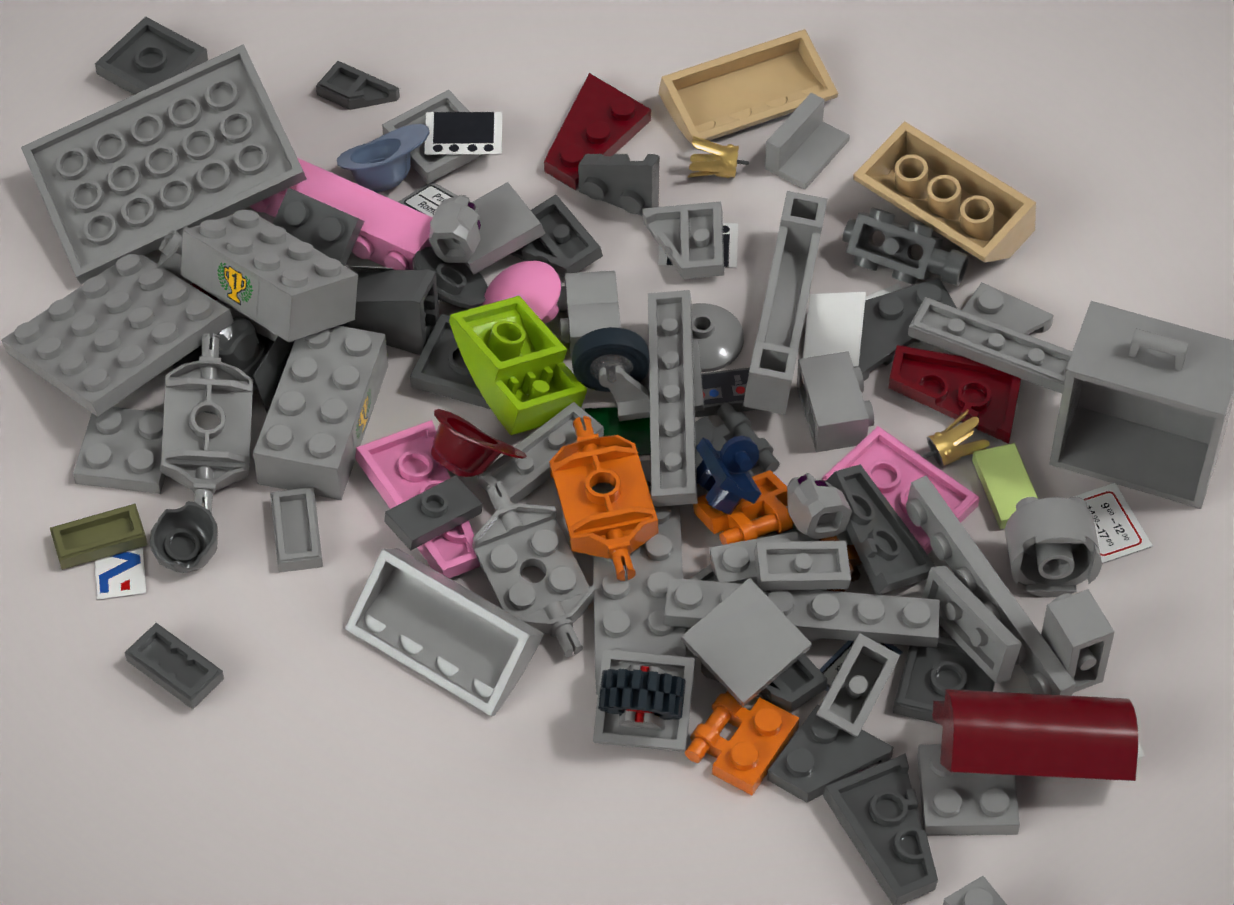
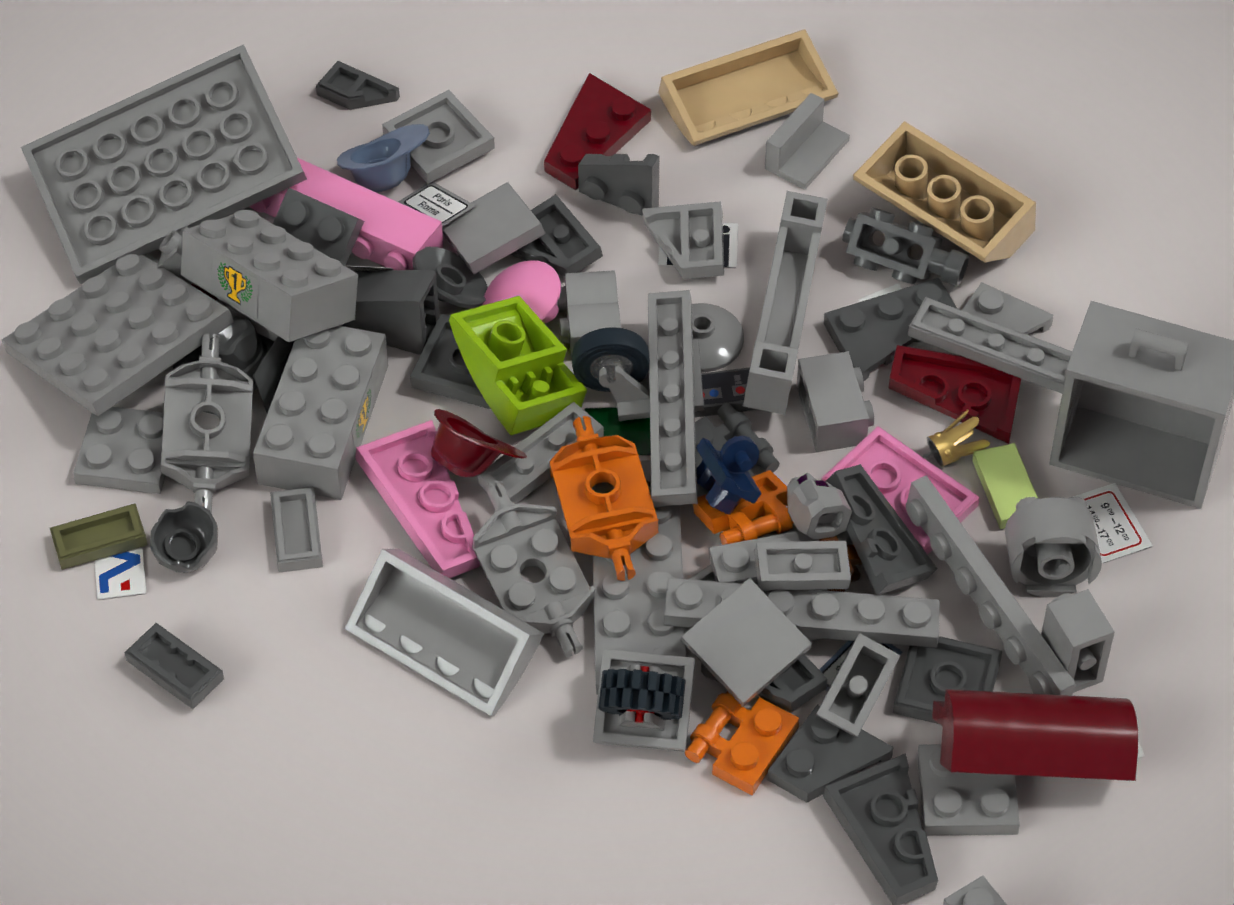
(148, 57): dark grey plate -> none
(433, 512): dark grey plate -> none
(455, 230): light grey rock -> none
(463, 133): black sticker -> none
(720, 162): pearl gold piece -> none
(834, 324): white sticker -> none
(972, 625): light grey plate -> none

